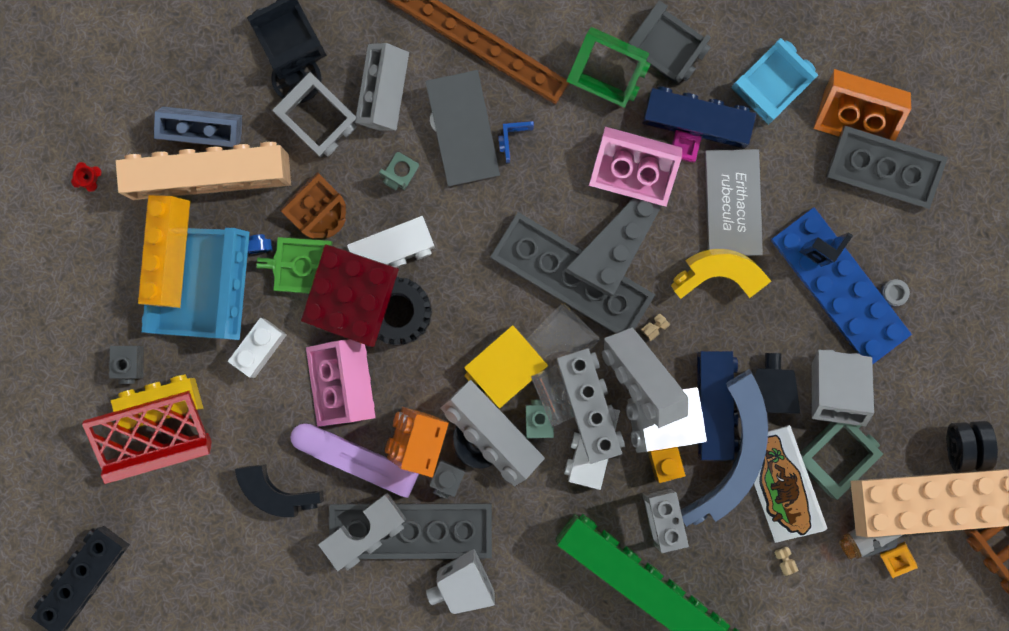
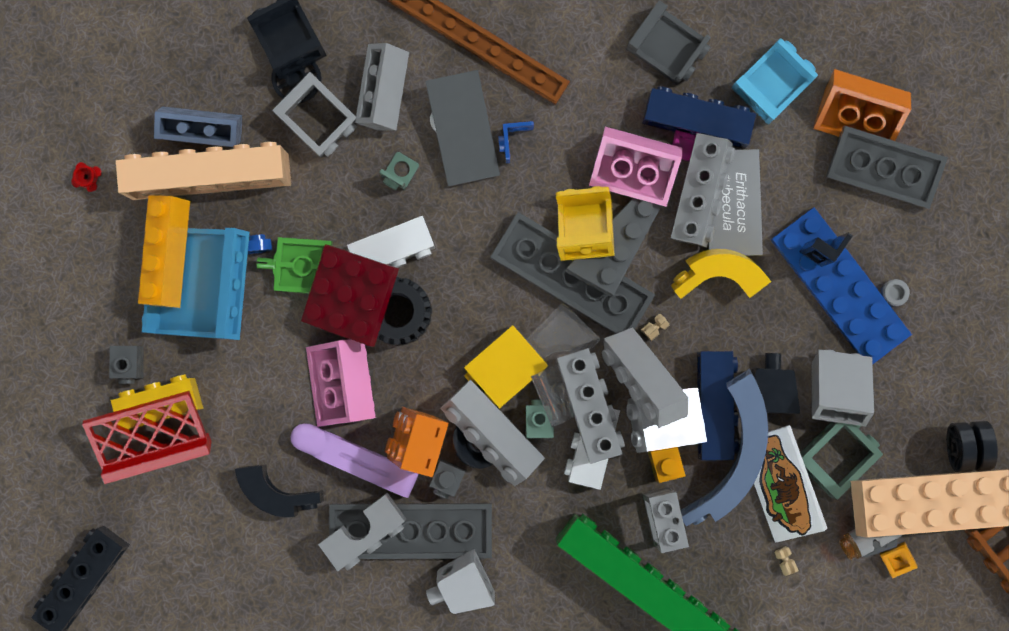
(257, 348): white brick -> none
(316, 209): dark orange slope -> none
(585, 223): none -> yellow panel
(598, 87): green window -> none
(702, 190): none -> light grey brick

